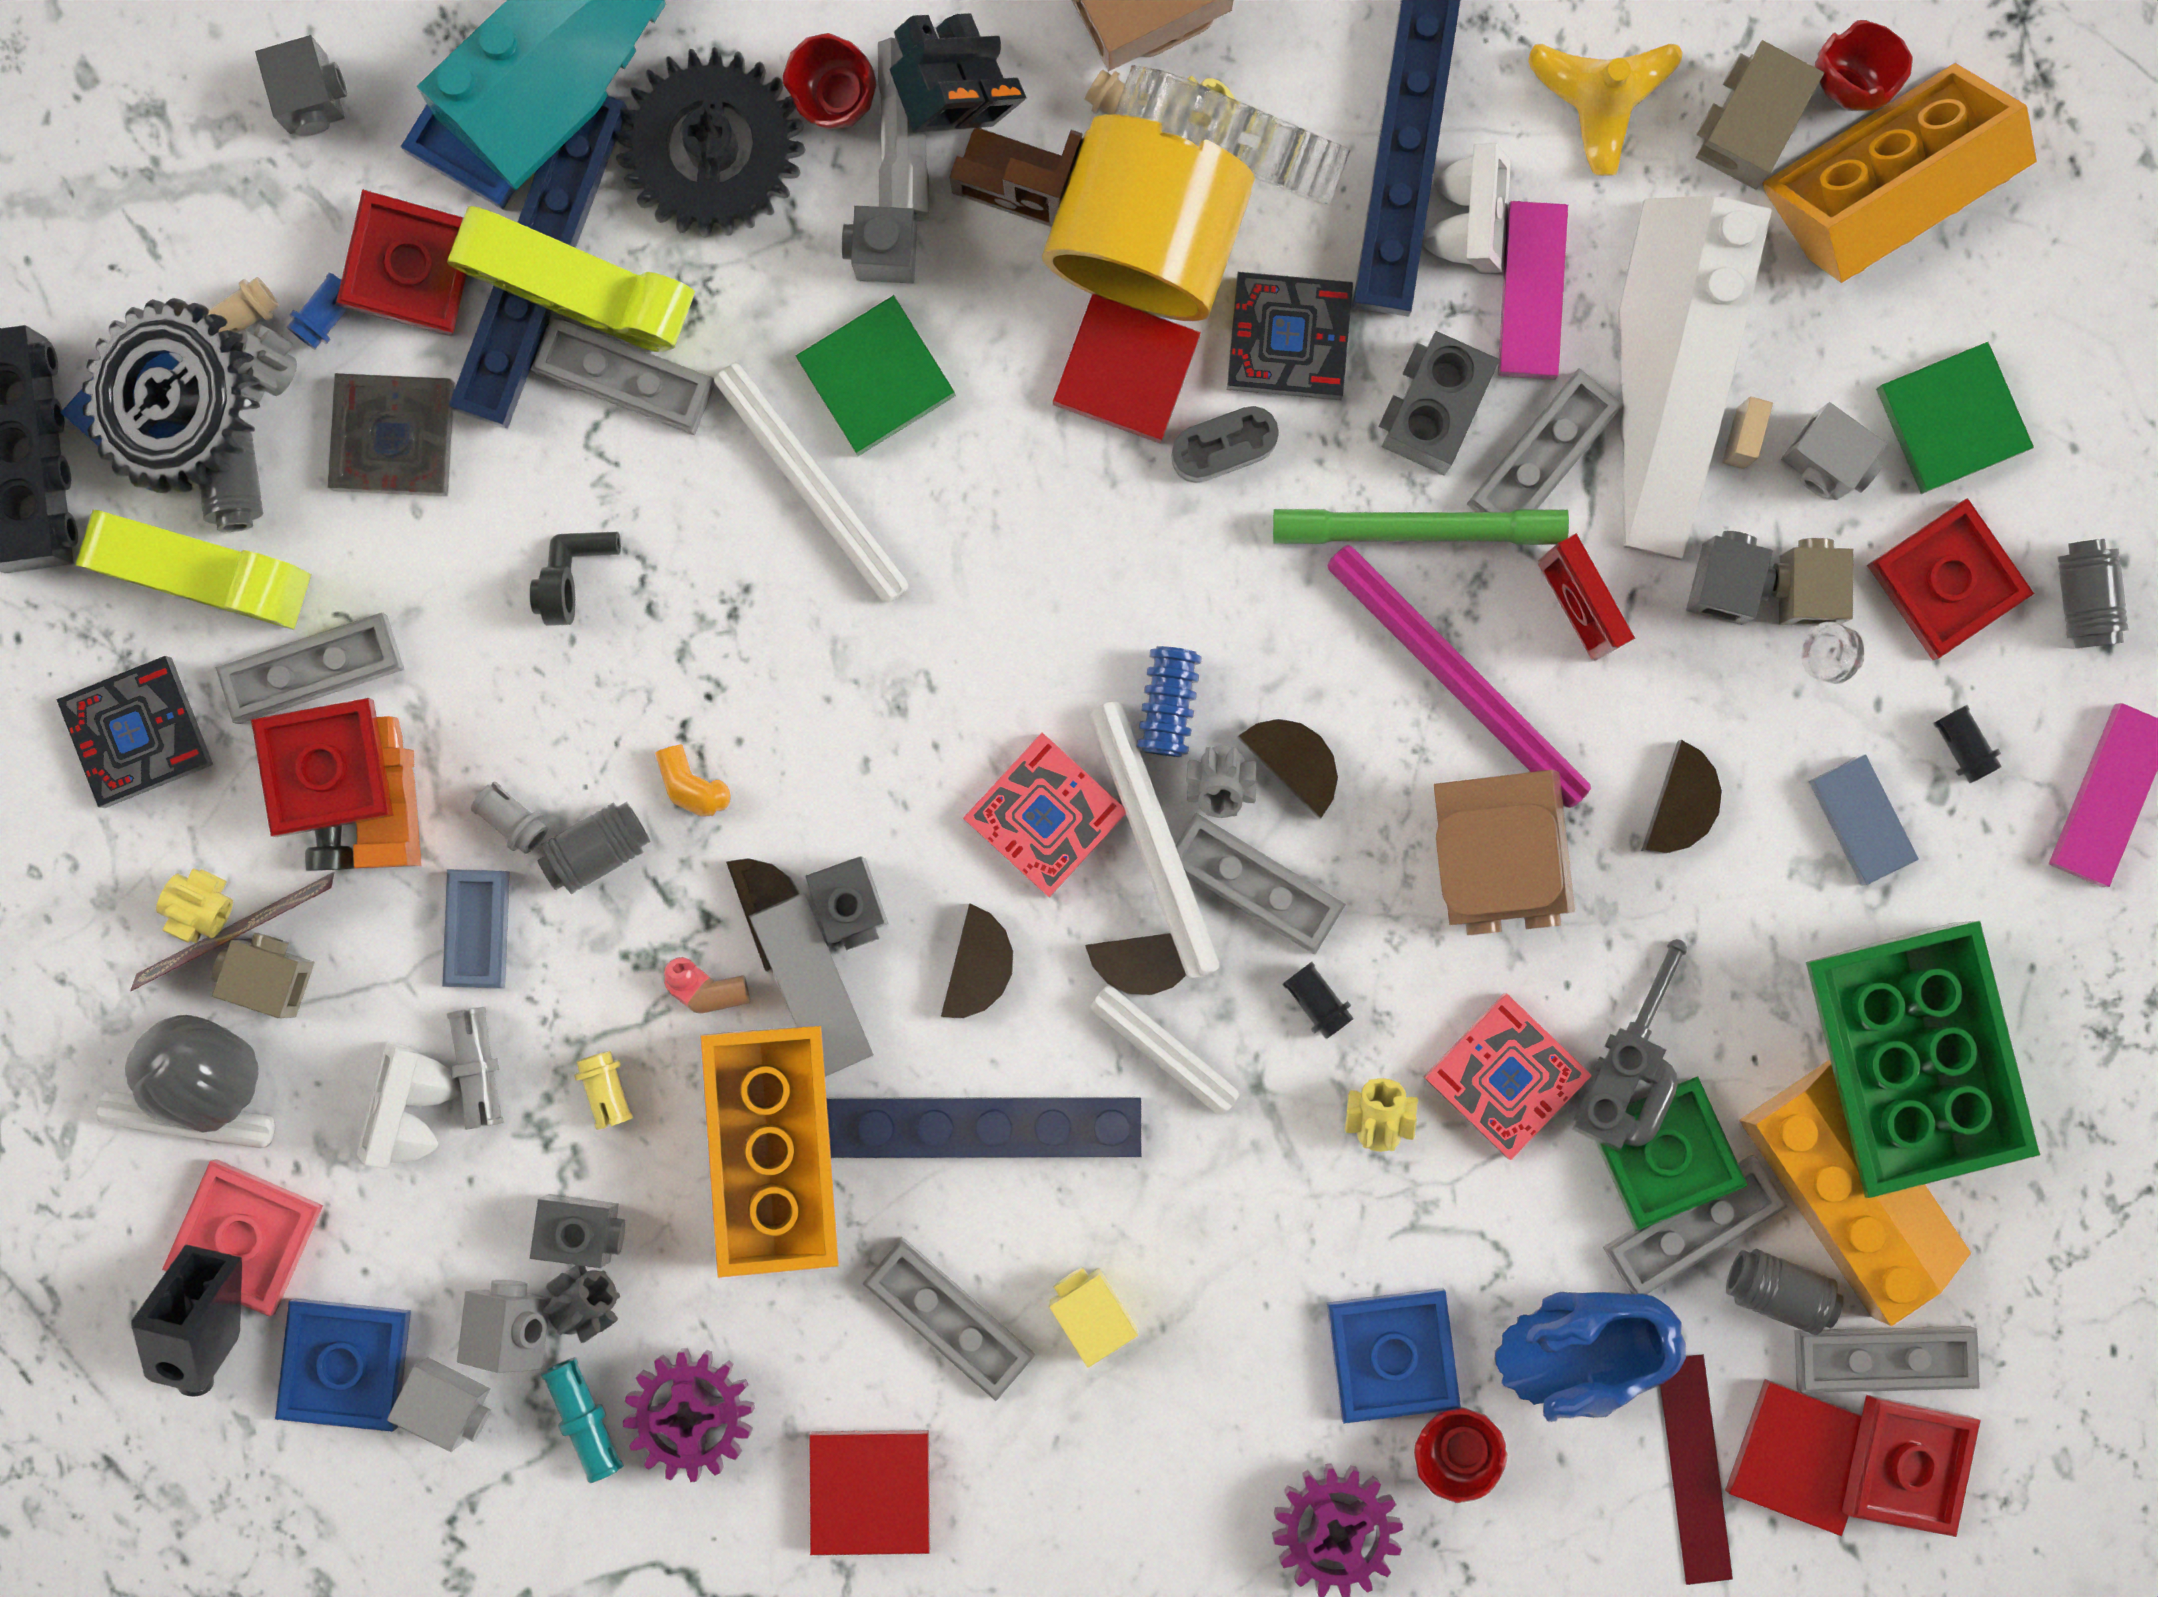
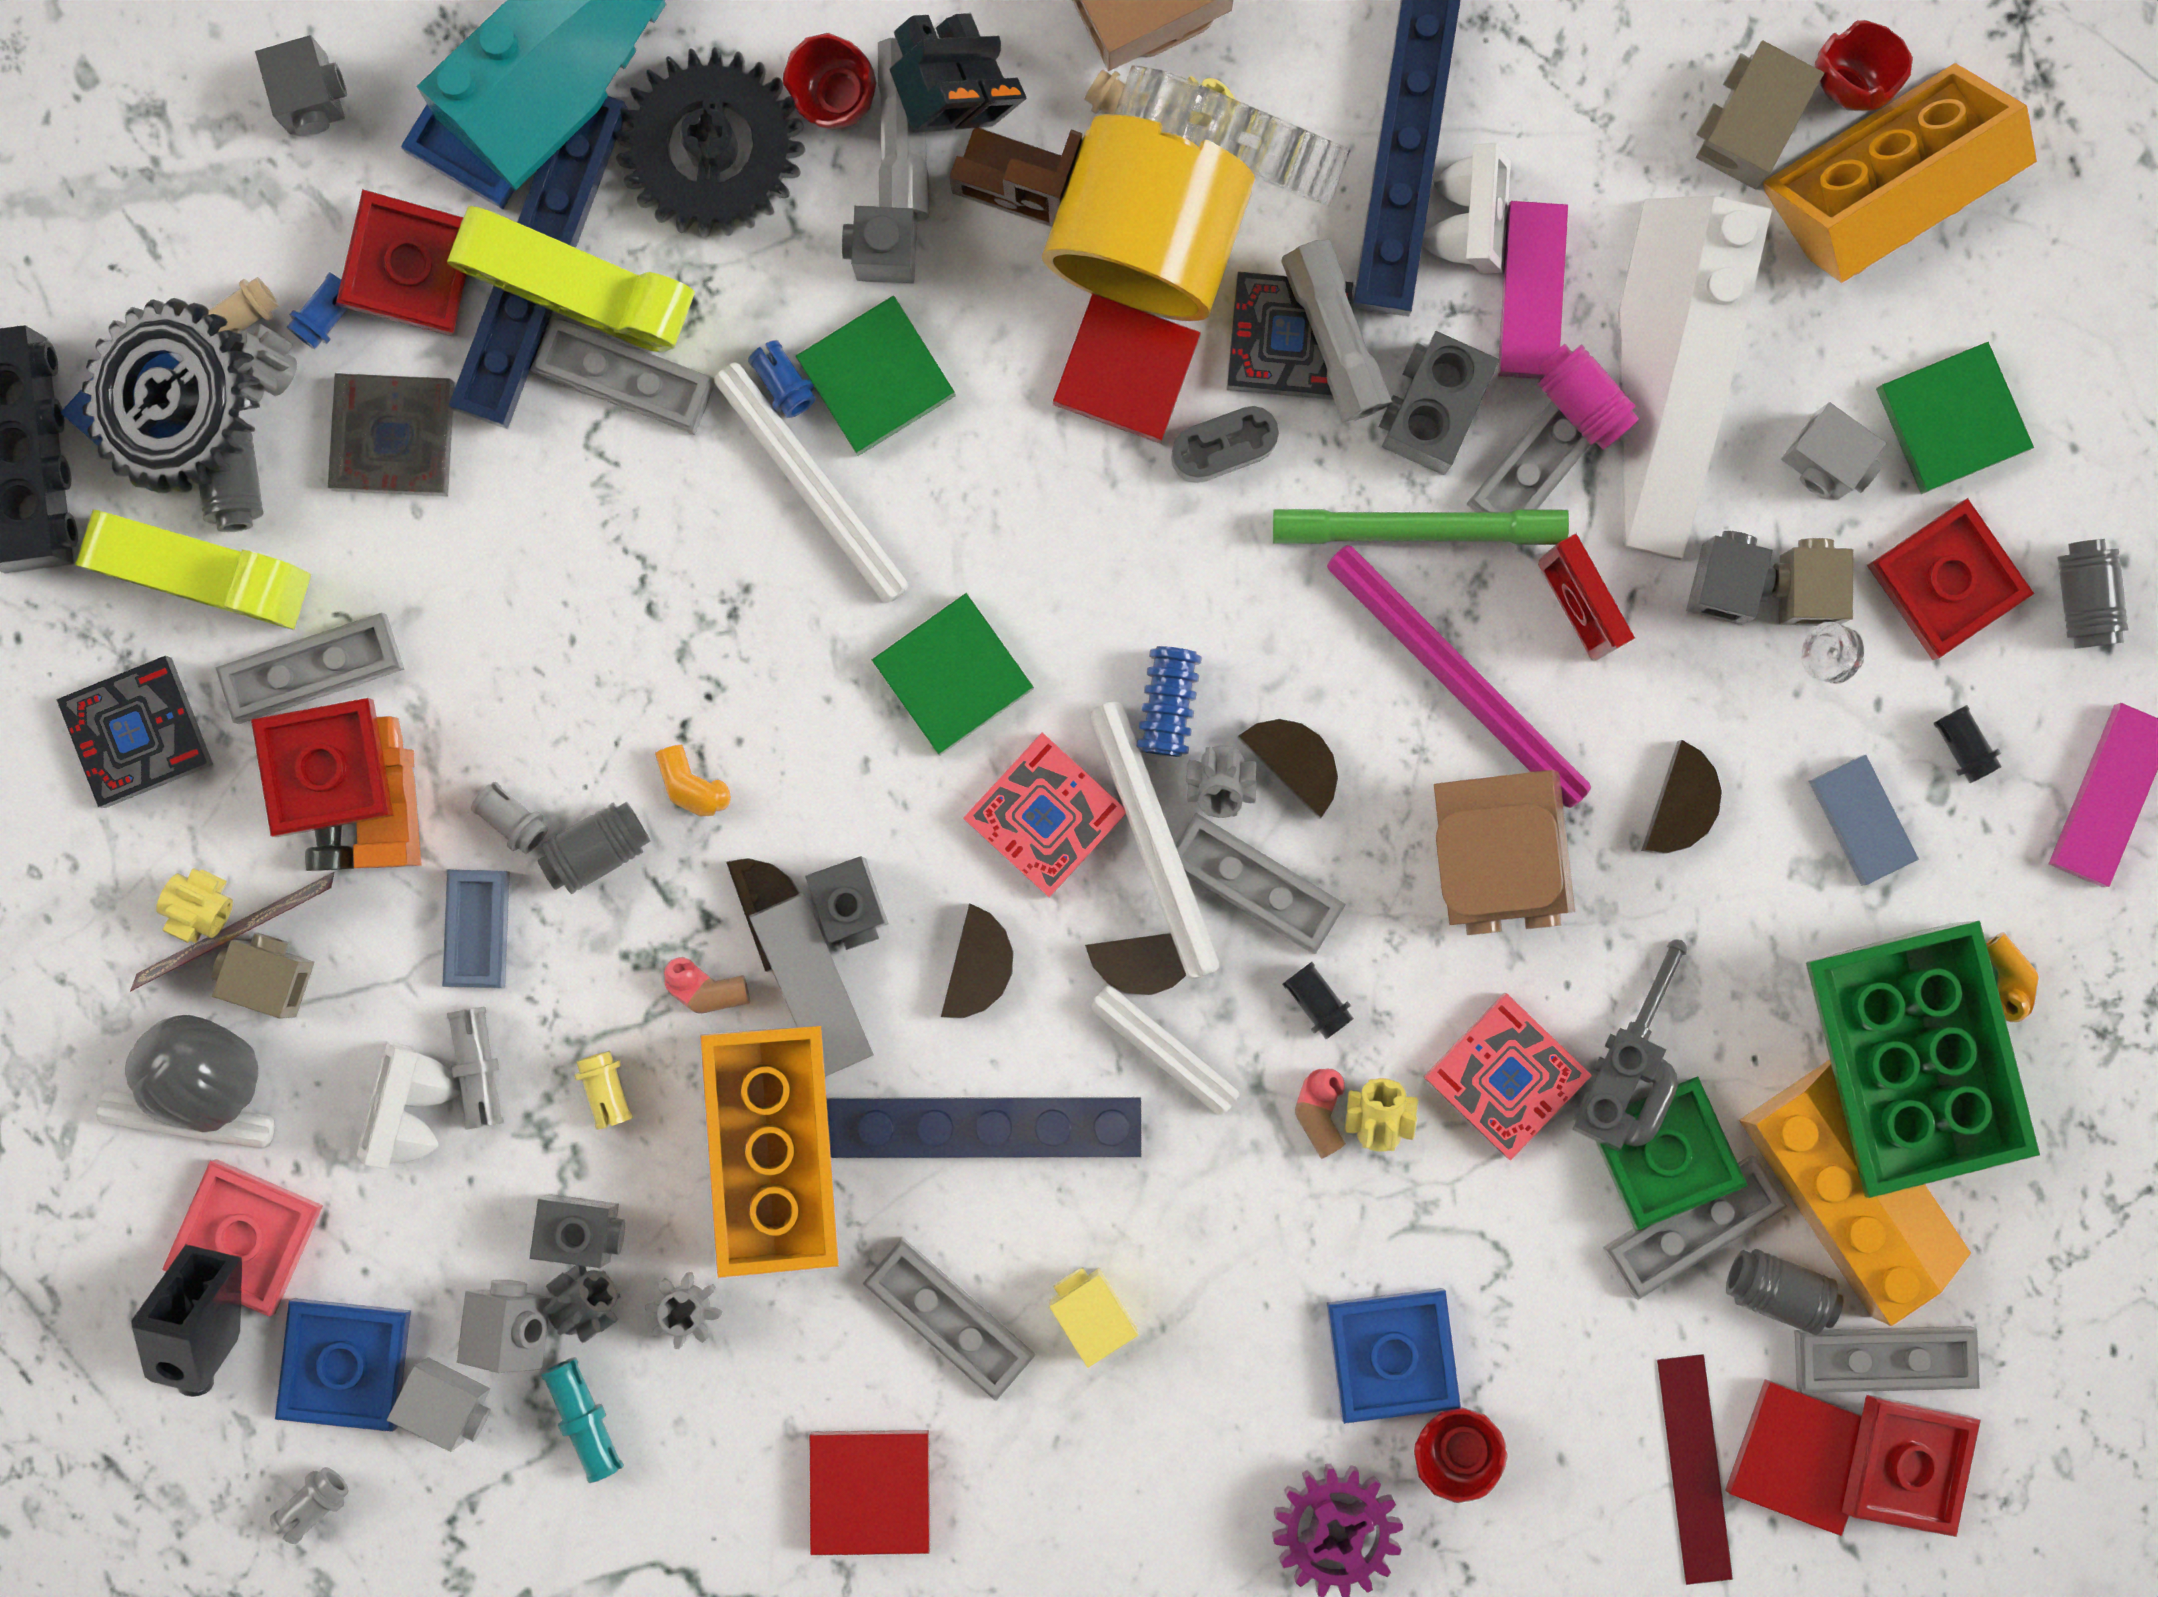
(321, 1494): none -> light grey pin
(555, 590): pearl dark grey plate -> none
(685, 1326): none -> light grey gear
(689, 1440): magenta gear -> none
(790, 391): none -> blue pin
(952, 674): none -> green tile
(1315, 1109): none -> arm
(1350, 368): none -> light grey axle
(1587, 395): none -> dark pink head
(1590, 1352): blue hair -> none
(1604, 93): yellow piece -> none
(1747, 432): tan tile -> none
(2016, 978): none -> light orange arm

